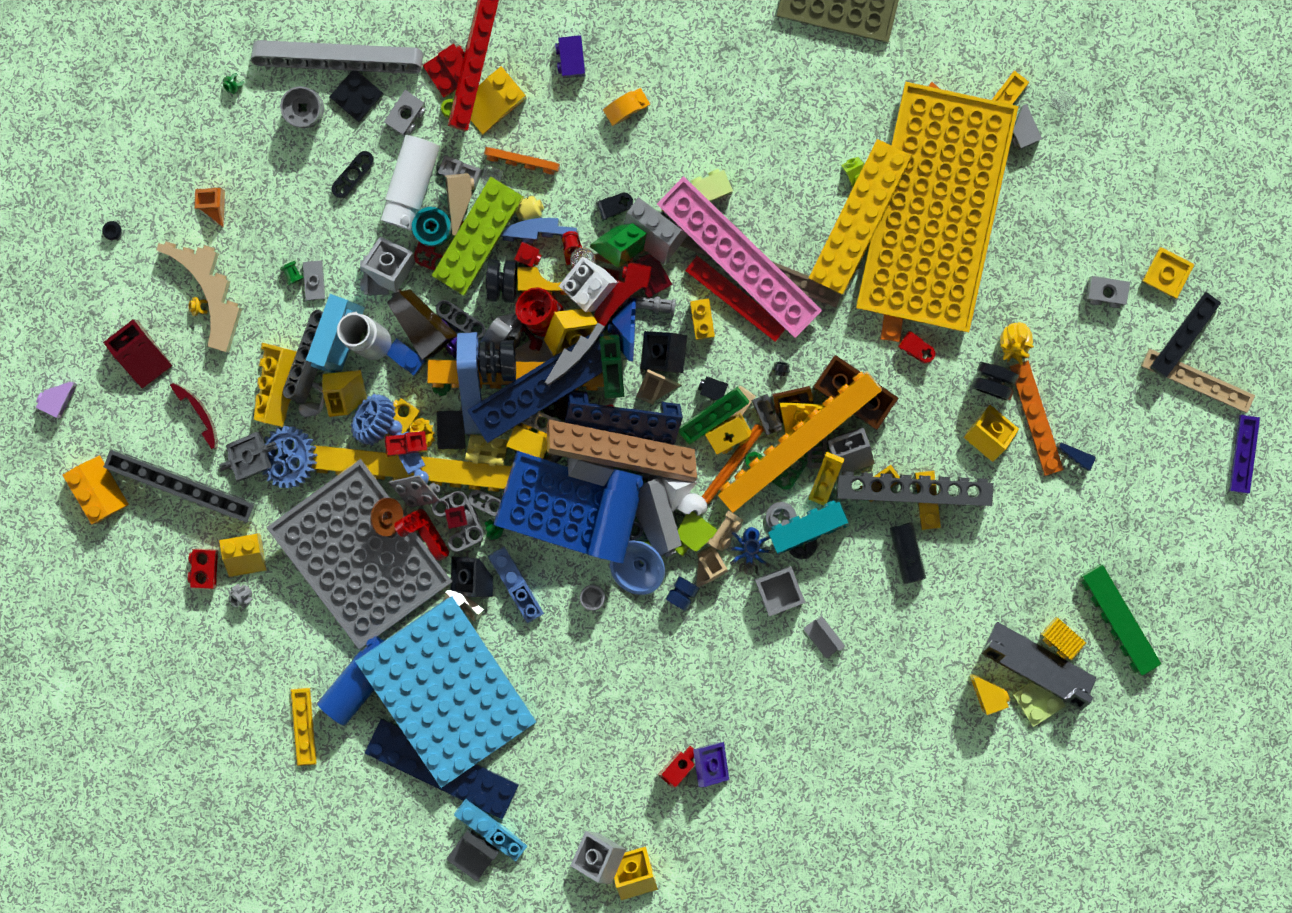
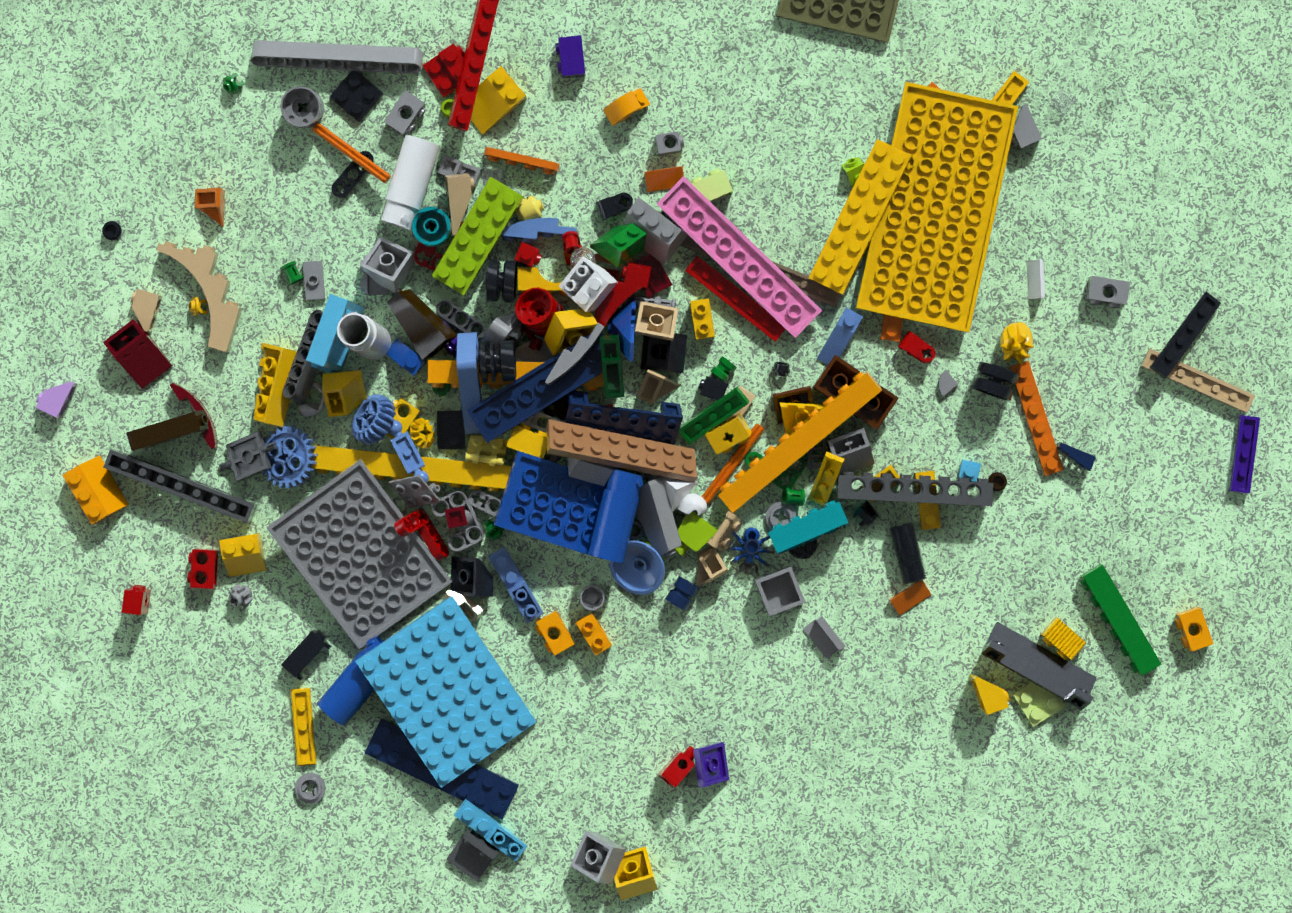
(136, 600): none -> red brick
(146, 308): none -> tan slope
(167, 430): none -> dark brown slope
(305, 653): none -> black brick
(307, 796): none -> light grey gear
(350, 152): none -> orange axle
(392, 512): dark orange dish -> none
(405, 444): red slope -> none
(558, 644): none -> light orange brick
(594, 633): none -> light orange brick
(656, 320): none -> tan slope
(660, 141): none -> light grey brick
(663, 178): none -> orange slope
(723, 369): none -> green wheel
(764, 407): dark grey hinge -> none
(793, 496): none -> green bush
(840, 335): none -> medium blue slope
(867, 513): none -> black tile
(910, 597): none -> orange slope
(946, 383): none -> light grey tile
(969, 470): none -> medium azure plate
(991, 433): yellow slope -> none
(999, 481): none -> dark brown plate
(1035, 279): none -> white slope
(1168, 272): yellow plate -> none
(1202, 636): none -> light orange brick

